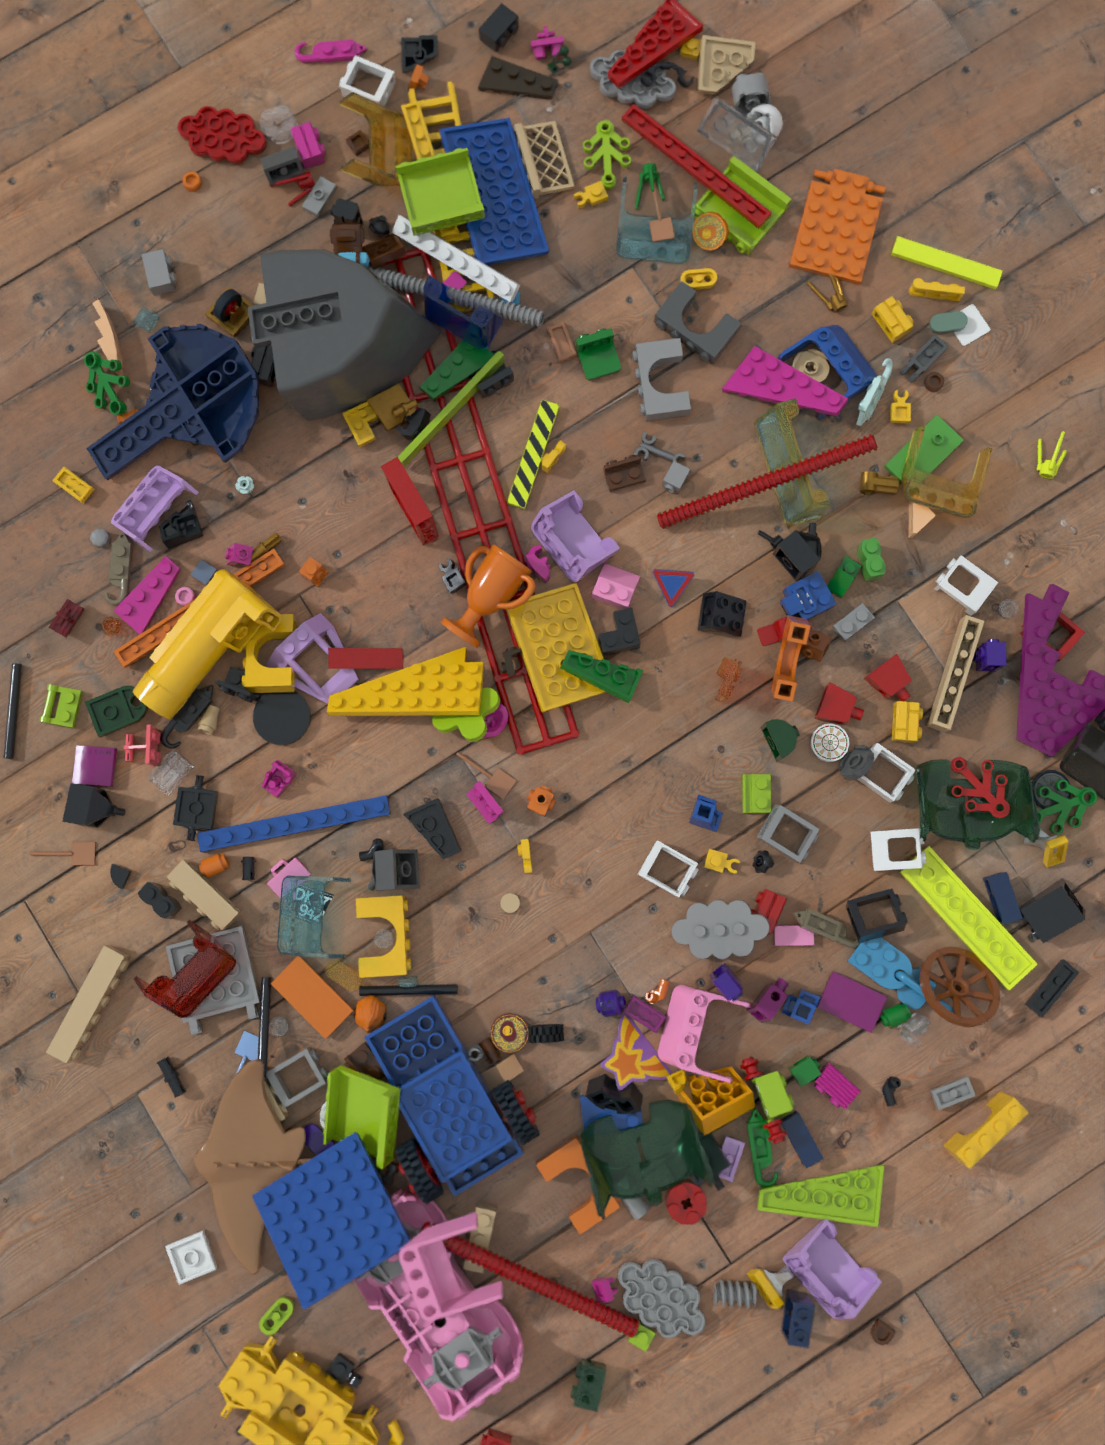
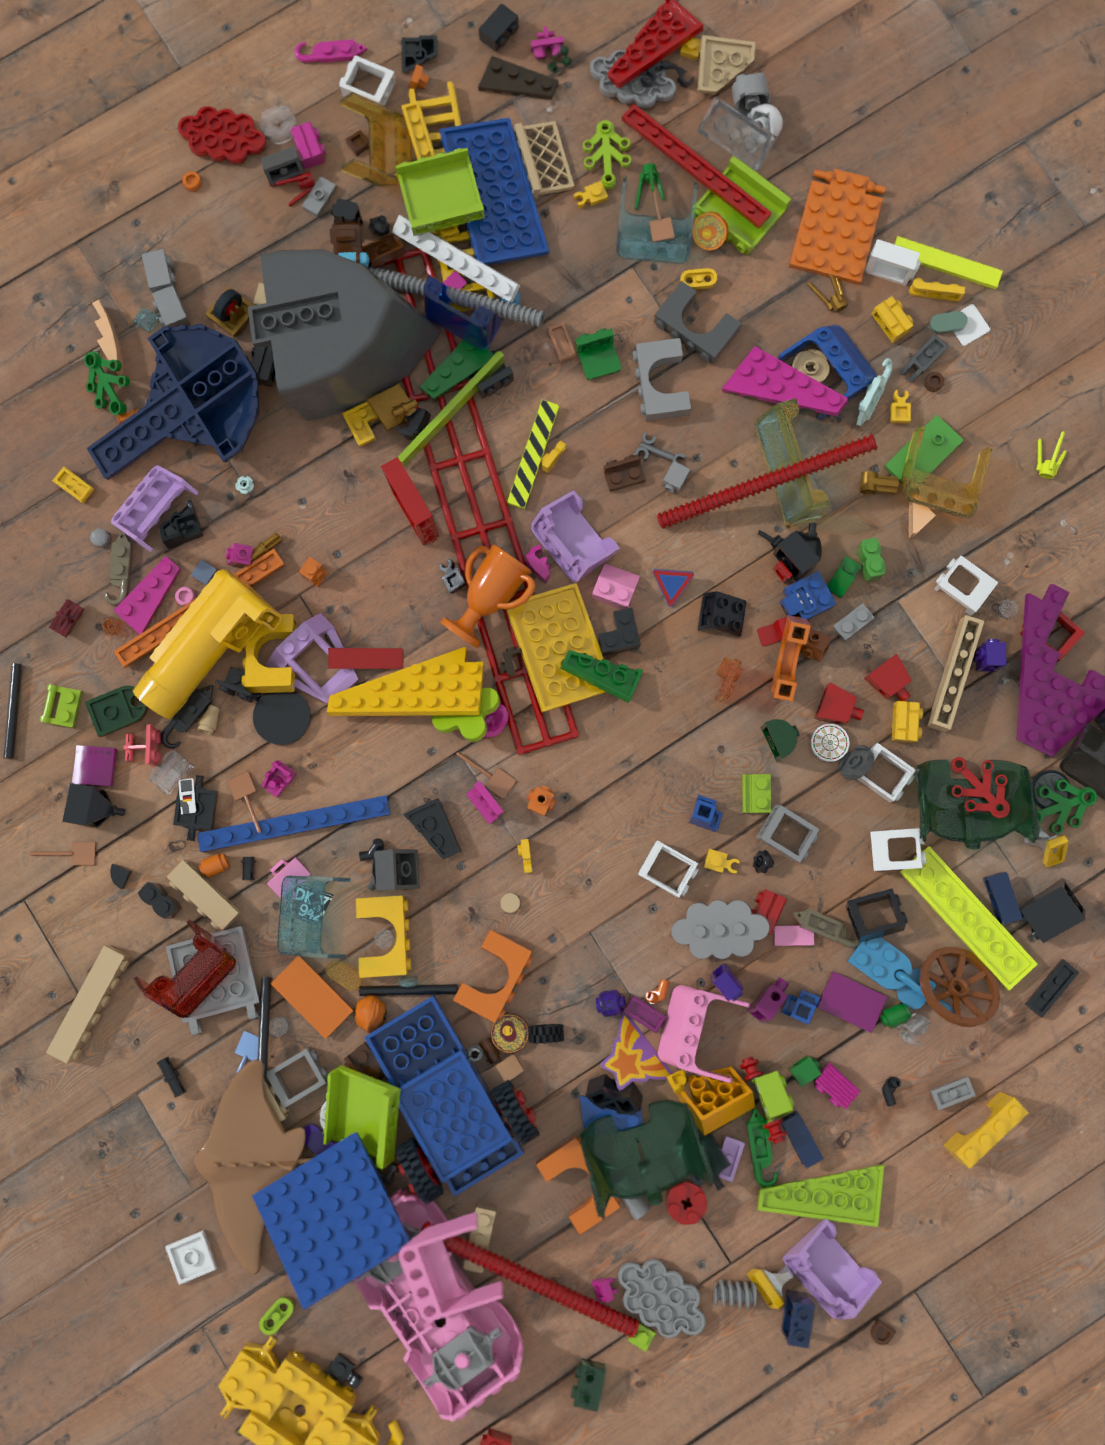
(170, 307): none -> light grey brick
(187, 796): none -> sticker
(242, 787): none -> nougat piece
(491, 1005): none -> orange arch
(783, 572): none -> red tile
(892, 262): none -> white window

